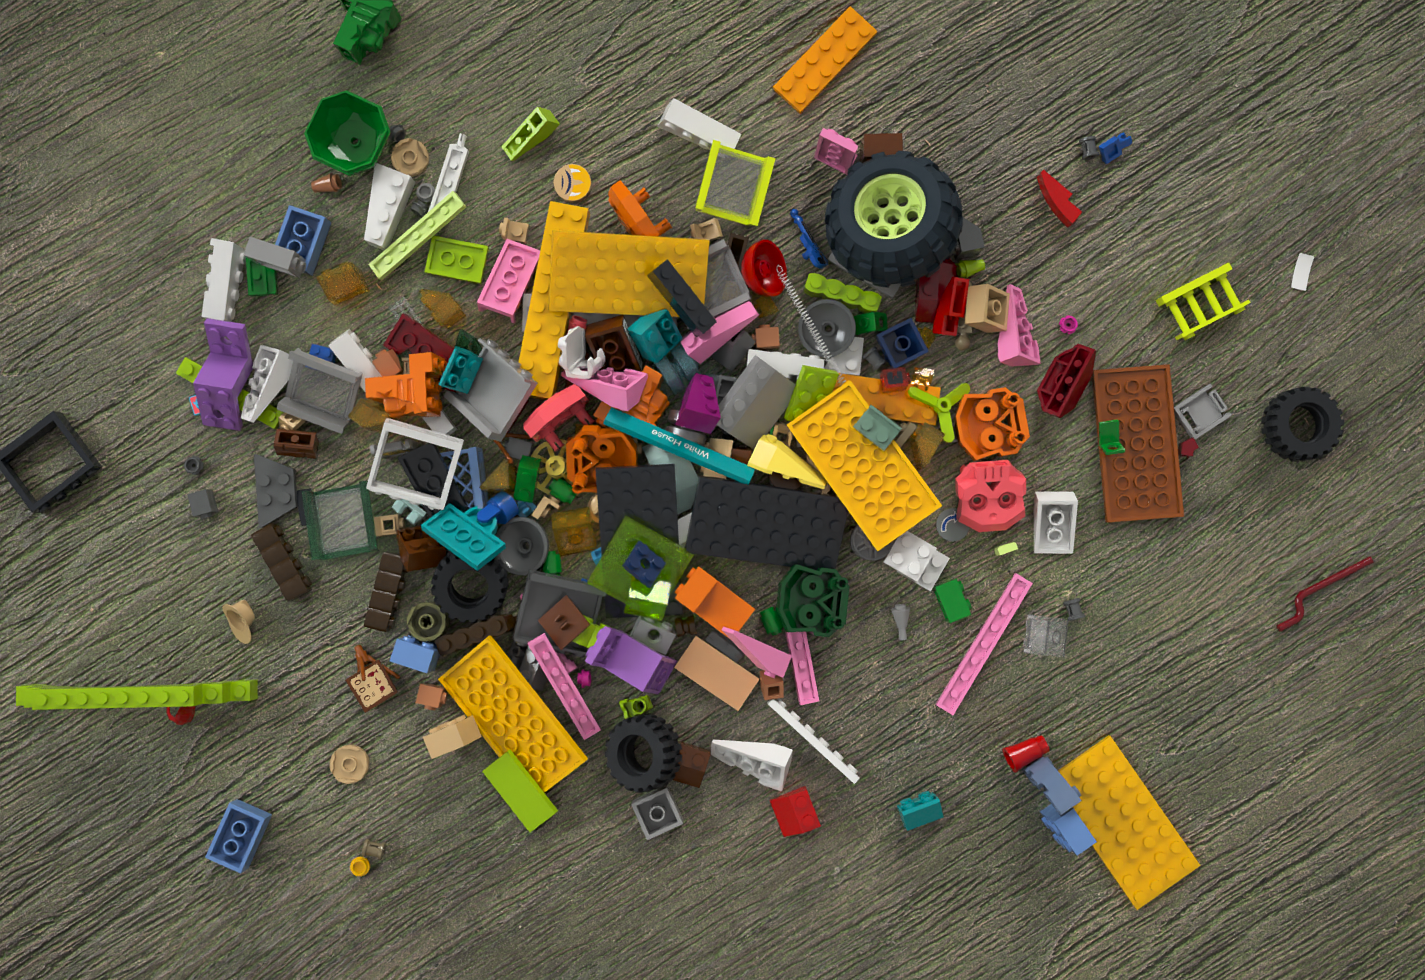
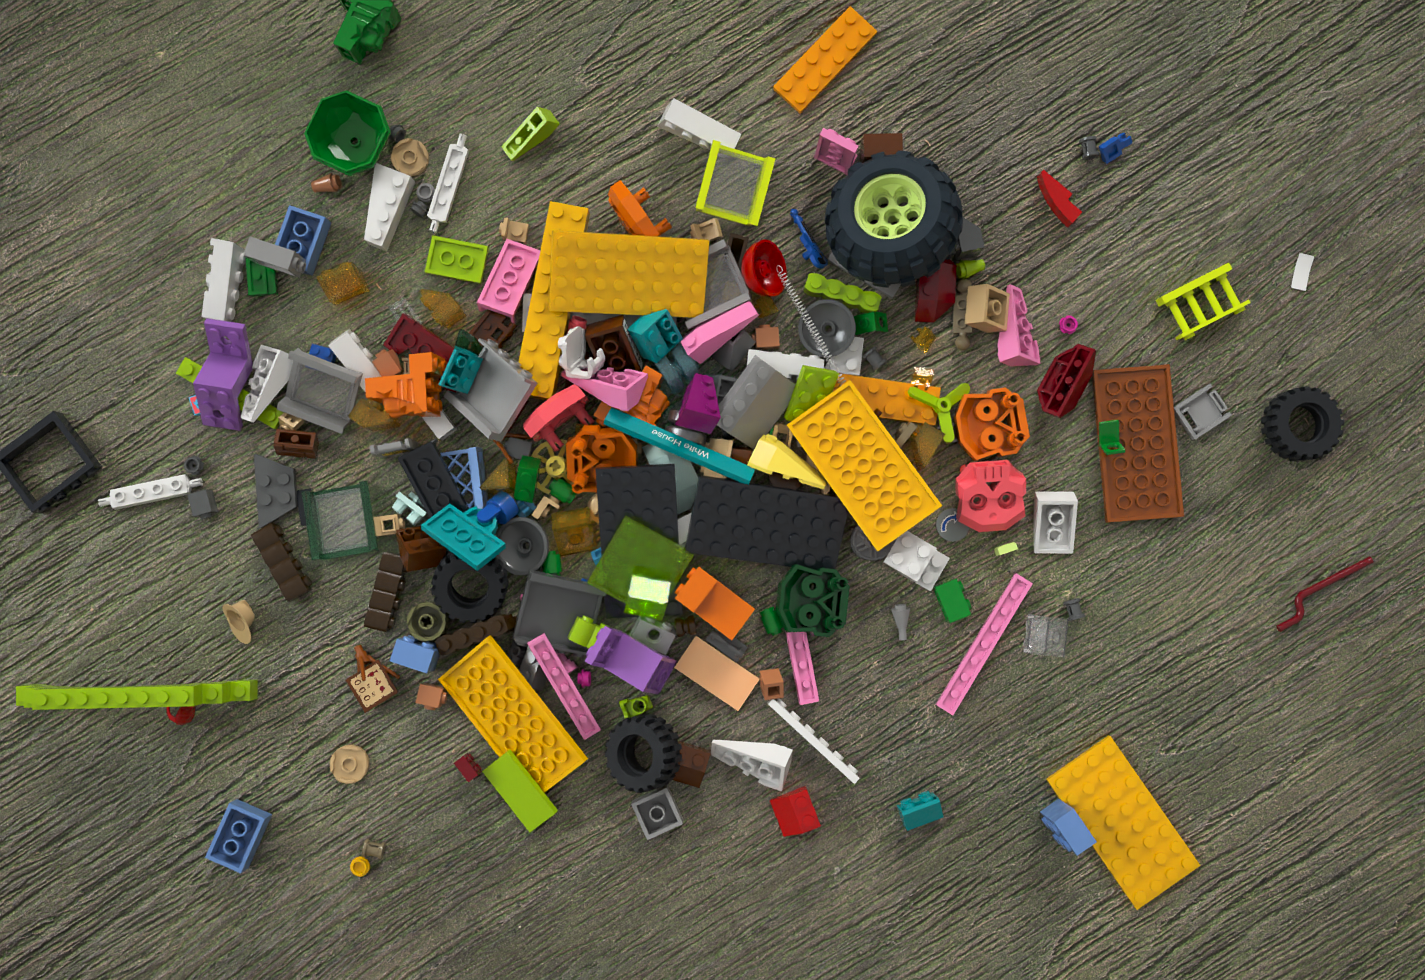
(150, 492): none -> white plate
(417, 235): yellowish green plate -> none
(422, 434): white window -> none
(451, 735): tan brick -> none
(468, 767): none -> dark red piece
(489, 324): none -> reddish brown plate
(564, 622): reddish brown piece -> none
(572, 183): tile -> none
(652, 563): dark blue piece -> none
(681, 298): black brick -> none
(762, 655): bright pink wedge -> none
(877, 428): sand green plate -> none
(894, 380): clear red brick -> none
(901, 344): dark blue slope -> none
(951, 307): red slope -> none
(1025, 752): red plant -> none
(1057, 790): sand blue brick -> none
(1187, 447): dark red piece -> none

